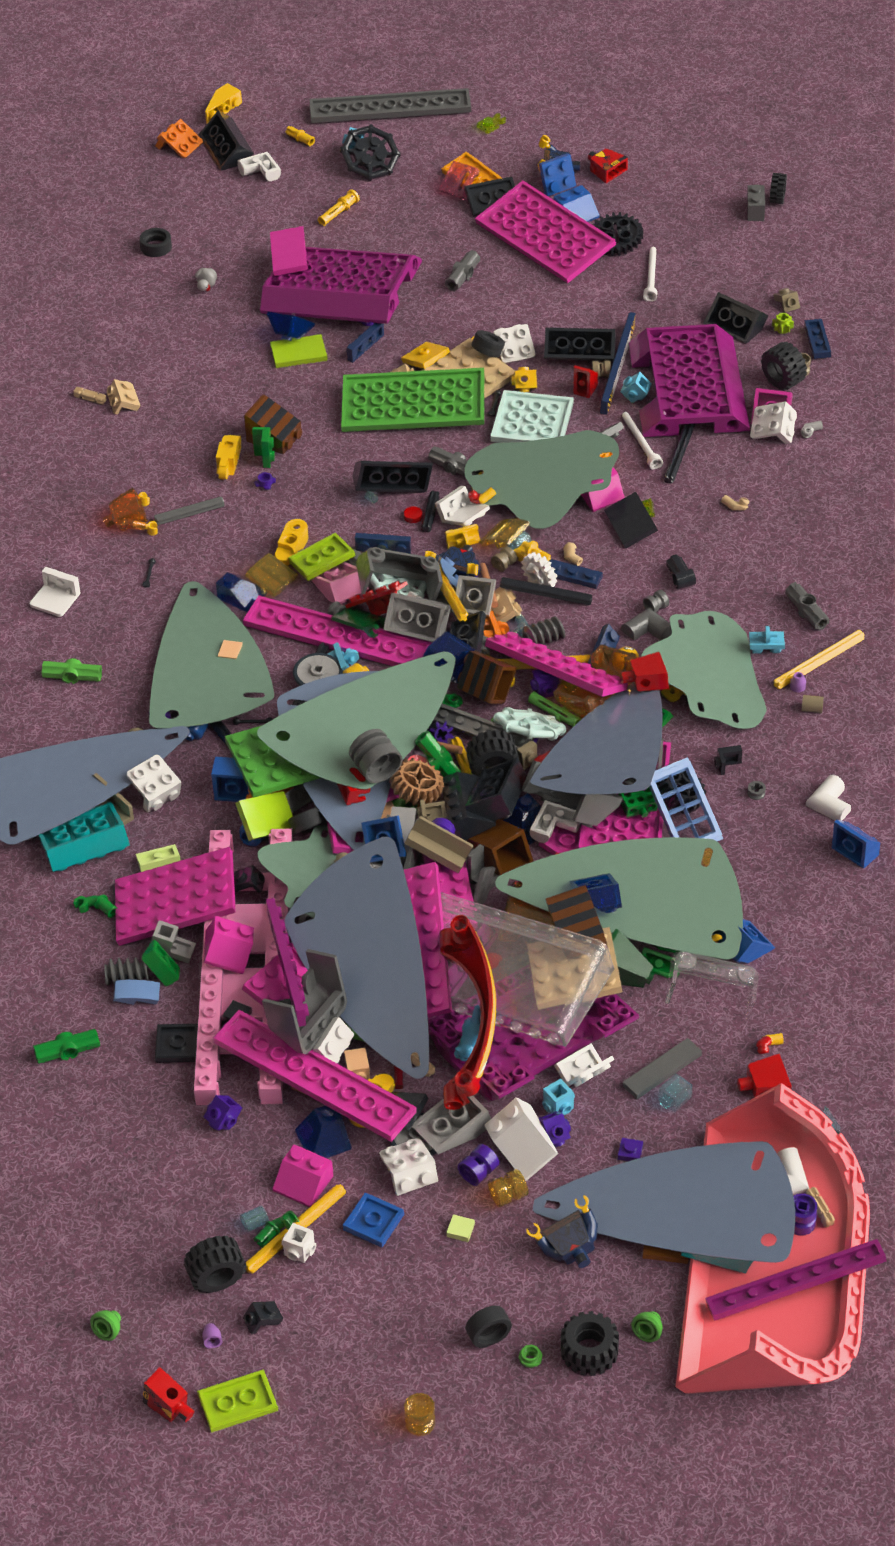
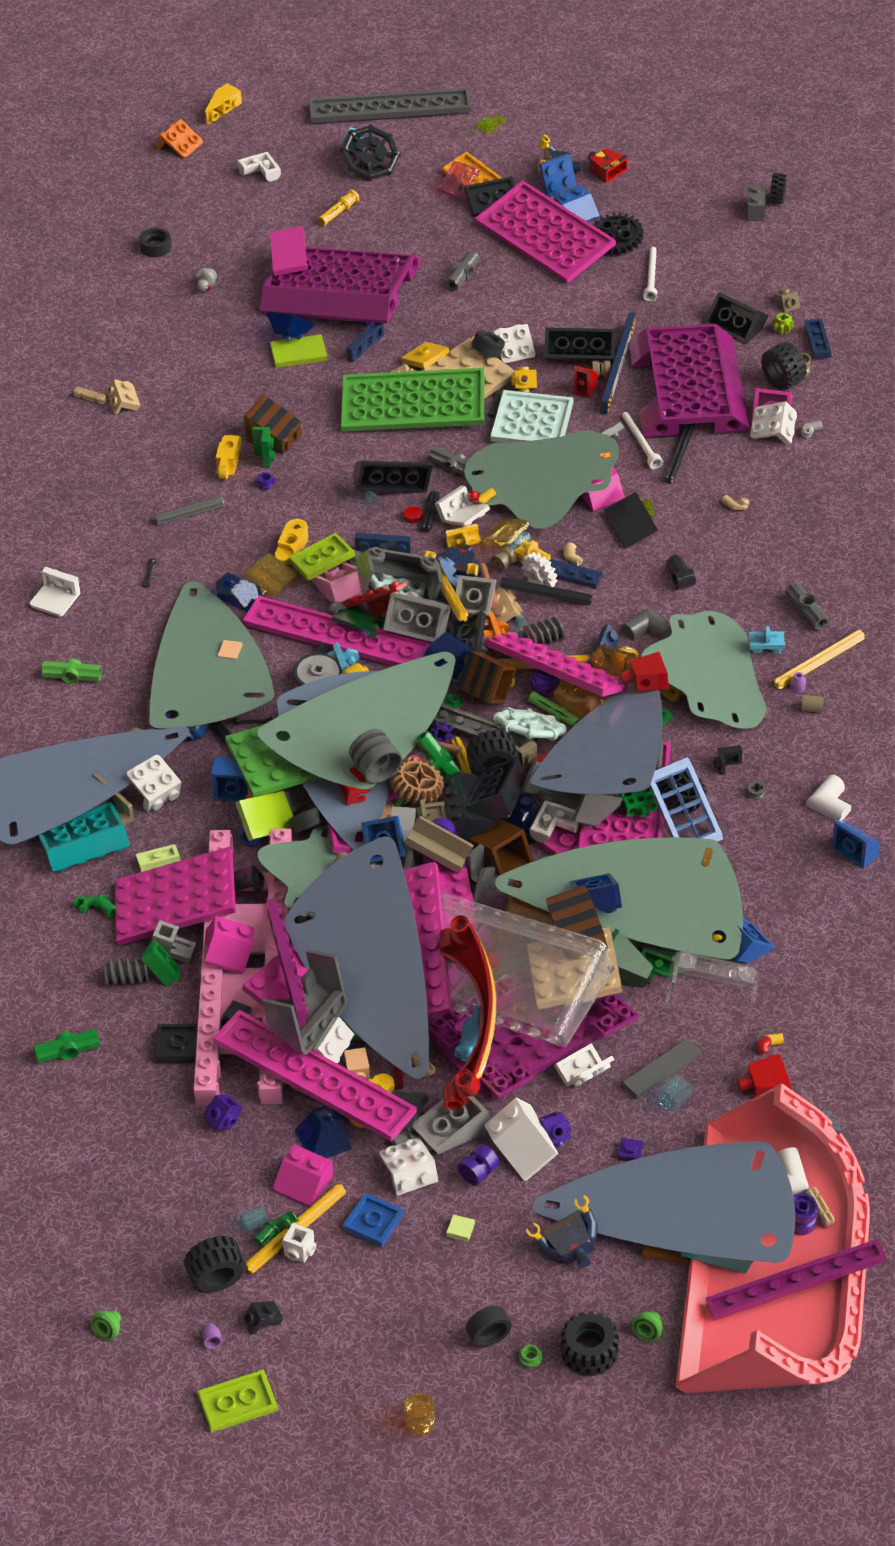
(129, 512): clear orange torso -> none
(136, 990): medium blue slope -> none
(166, 1396): red torso -> none
(225, 141): black slope -> none
(300, 135): yellow axle -> none
(509, 1187): clear yellow wheel -> none
(558, 1097): medium azure brick -> none
(635, 387): medium azure brick -> none
(656, 601): dark grey wheel -> none

